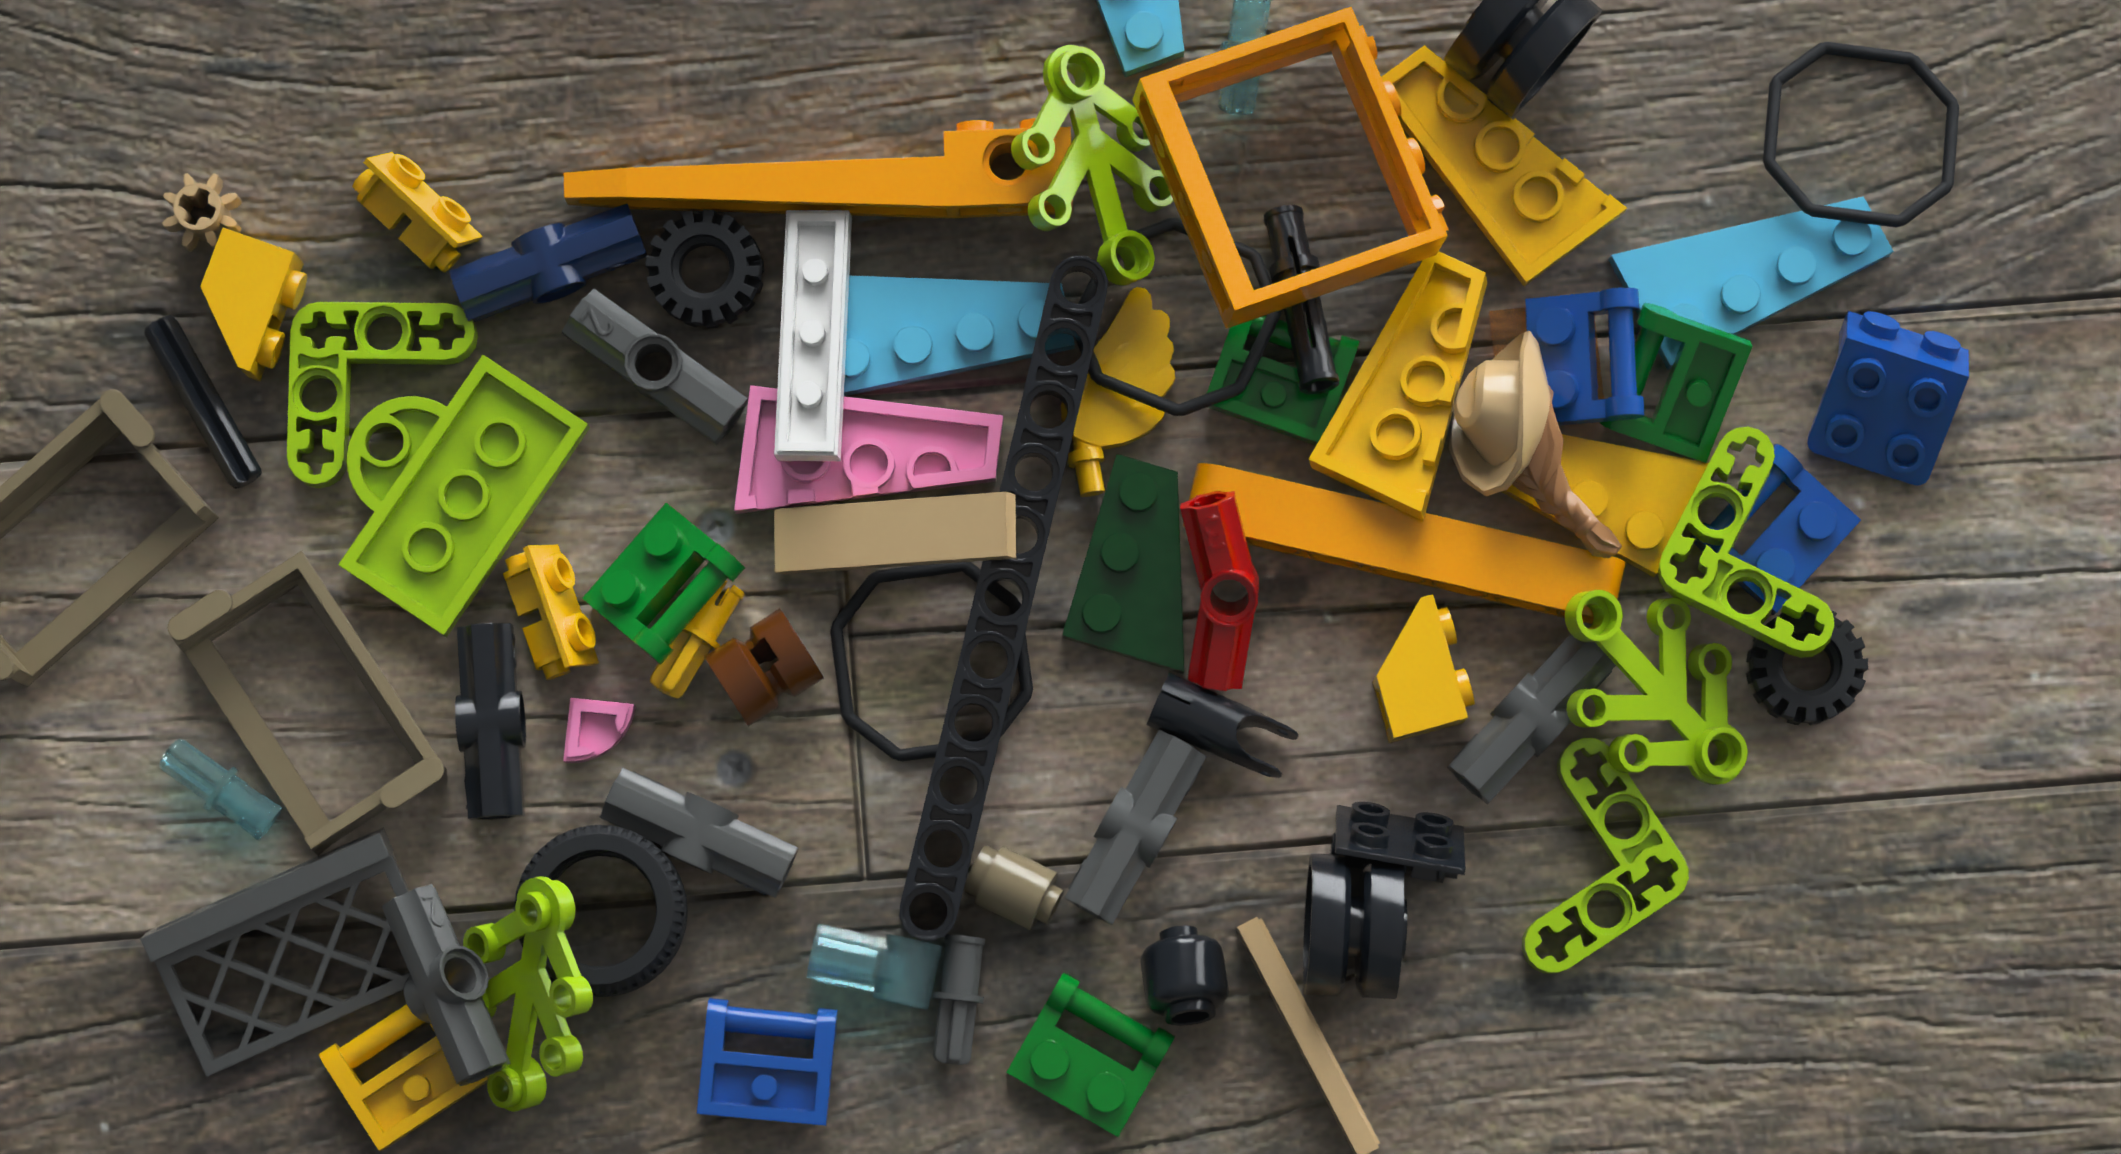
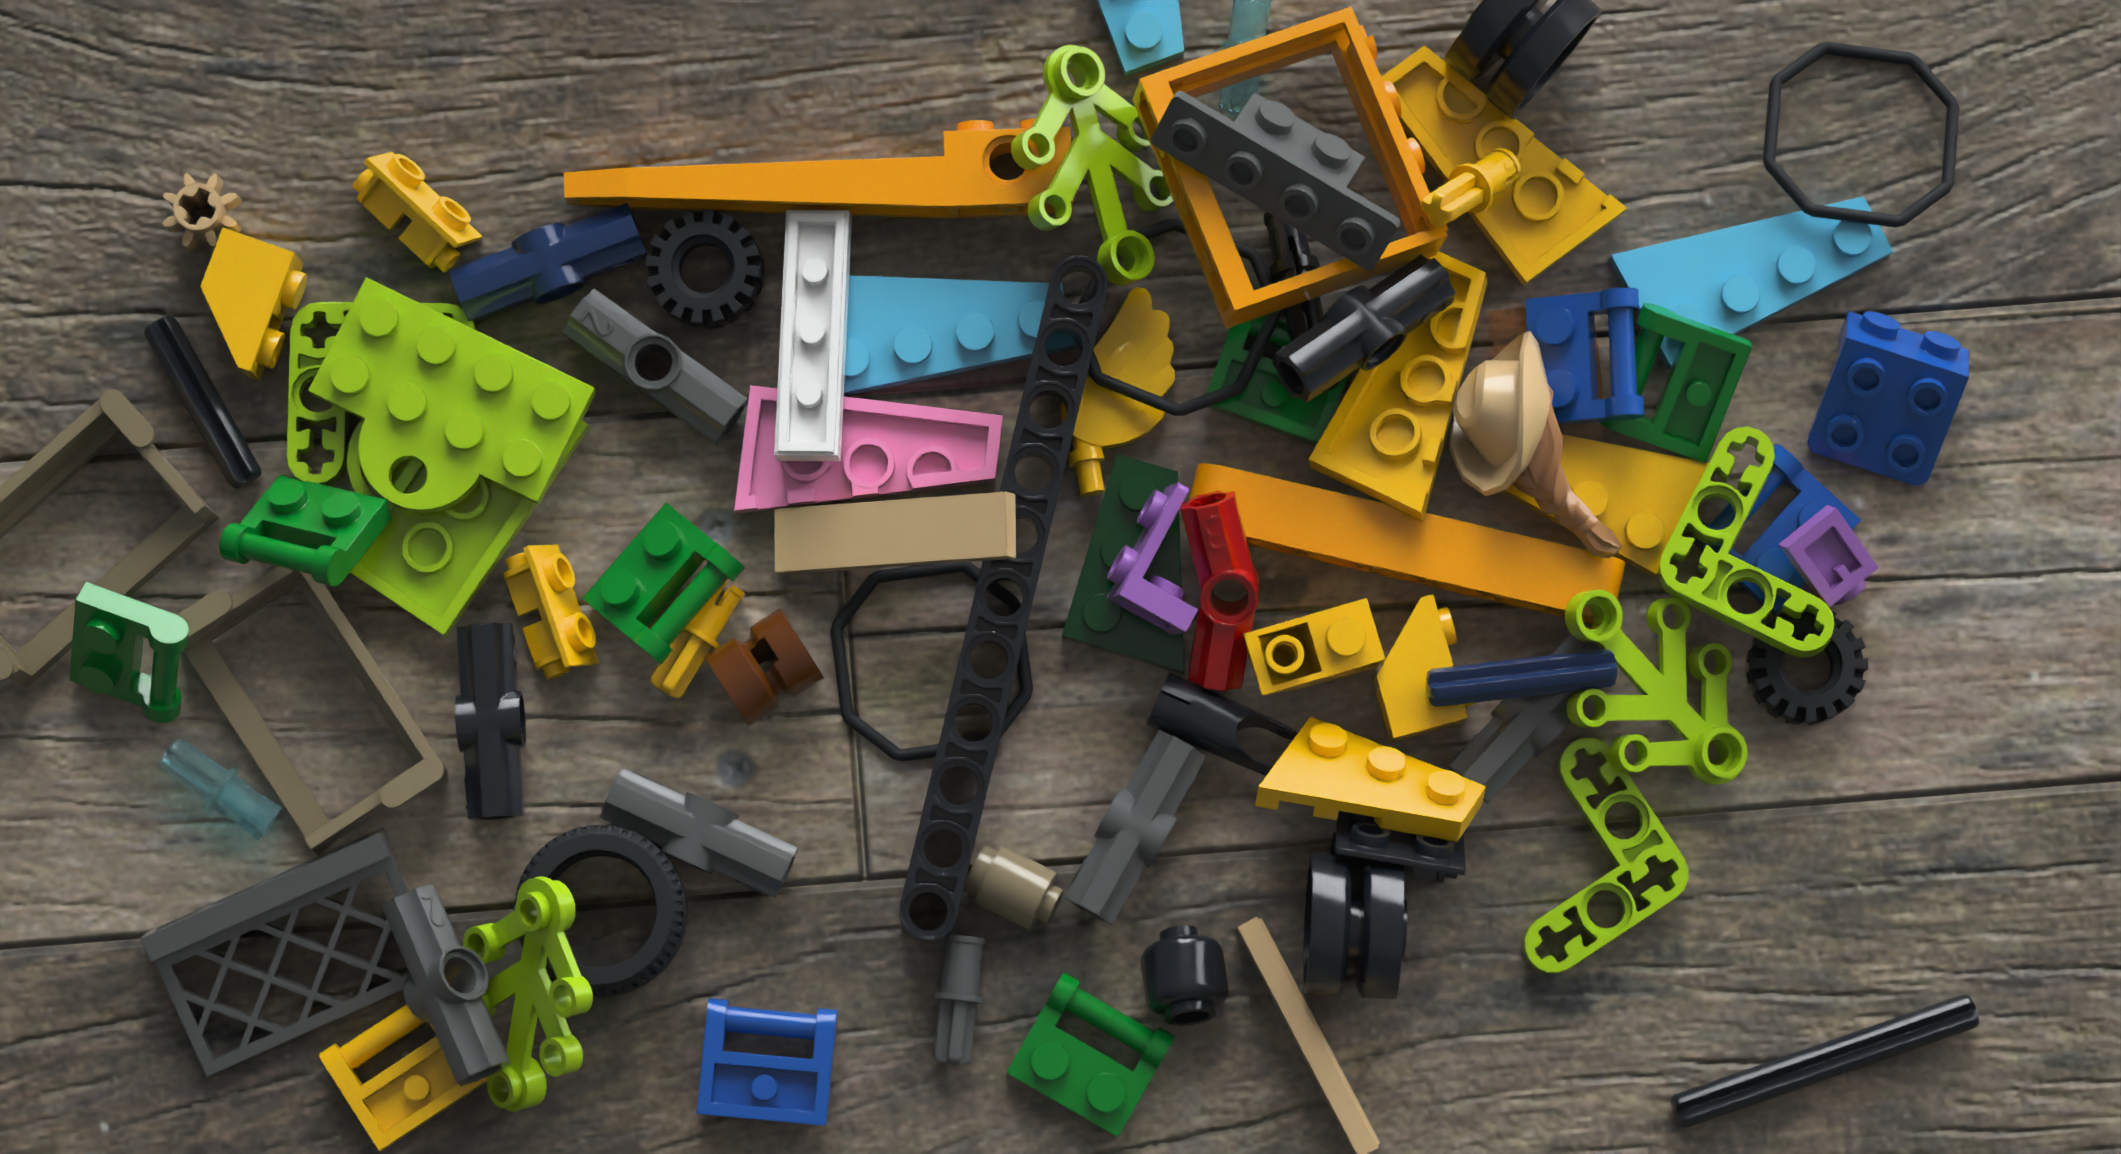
(110, 645): none -> green plate
(307, 529): none -> green plate
(448, 401): none -> lime plate
(595, 728): bright pink tile -> none
(889, 967): clear light blue piece -> none
(1159, 599): none -> medium lavender bracket
(1282, 169): none -> dark grey bracket
(1314, 648): none -> yellow slope
(1361, 777): none -> yellow wing
(1363, 328): none -> black piece
(1472, 187): none -> yellow axle
(1521, 677): none -> dark blue axle
(1825, 1061): none -> black axle
(1829, 557): none -> medium lavender bracket

